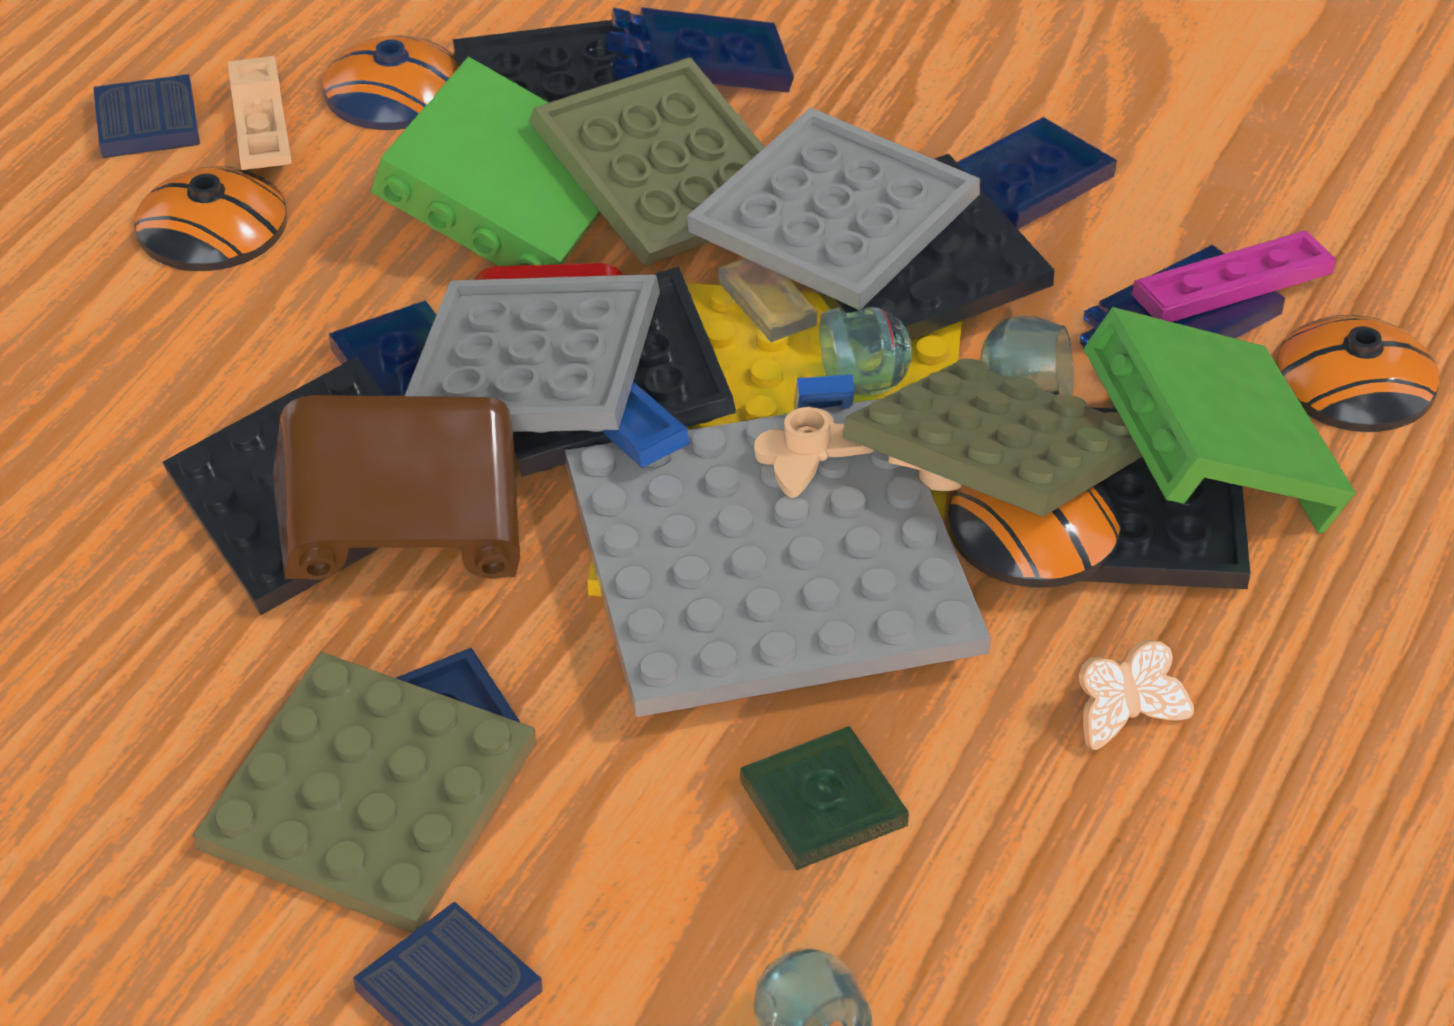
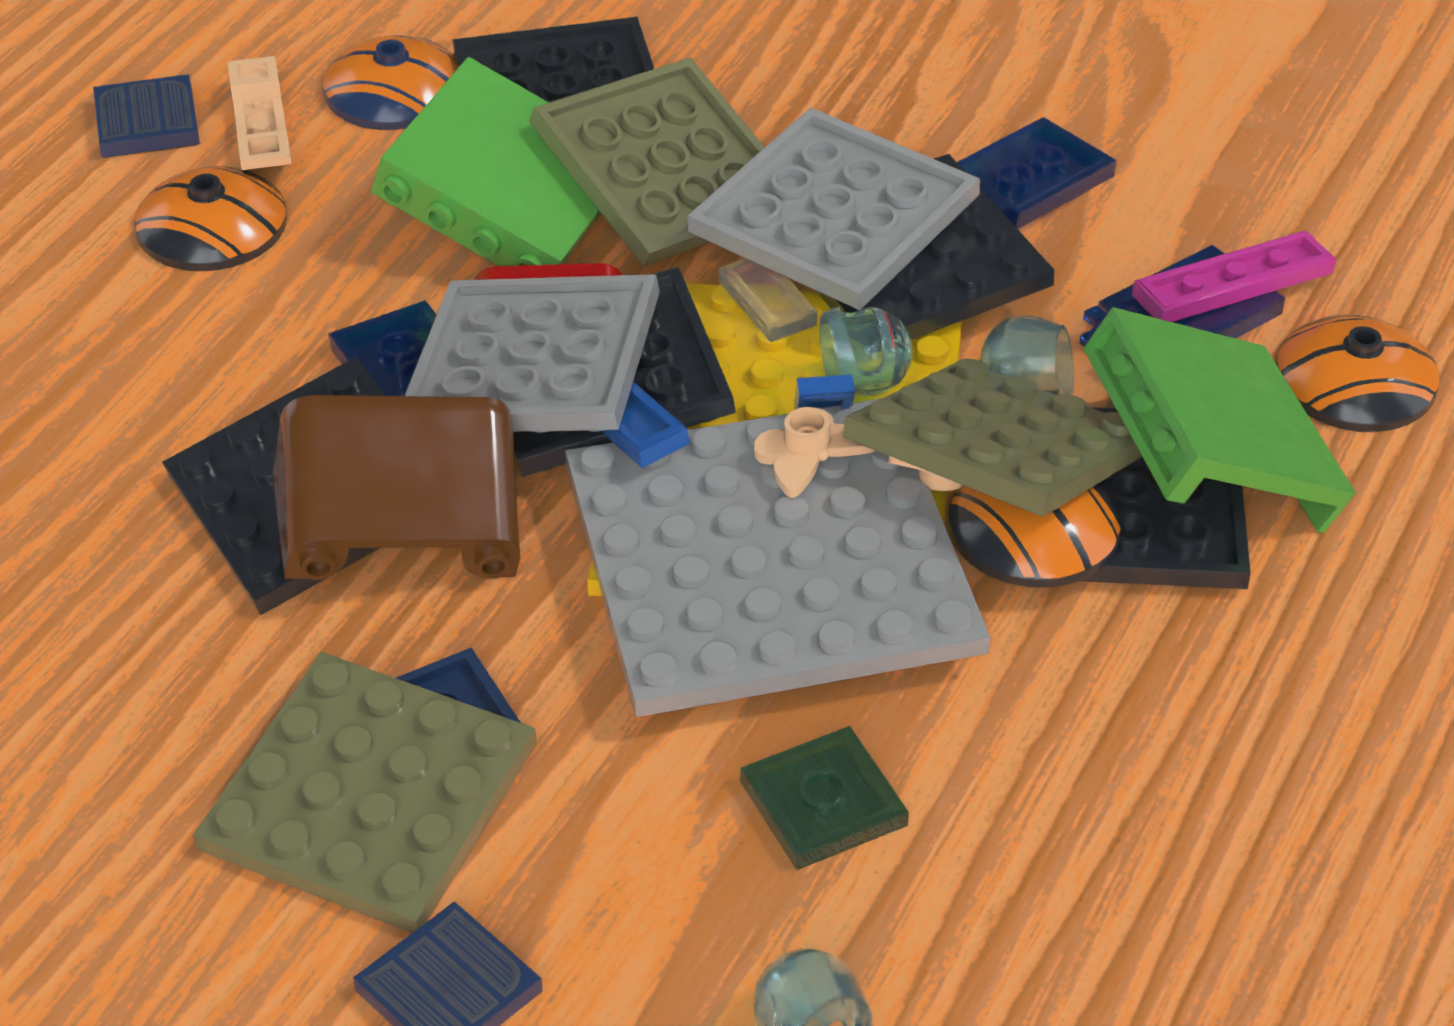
(724, 48): clear blue tile -> none
(1130, 688): light nougat animal -> none

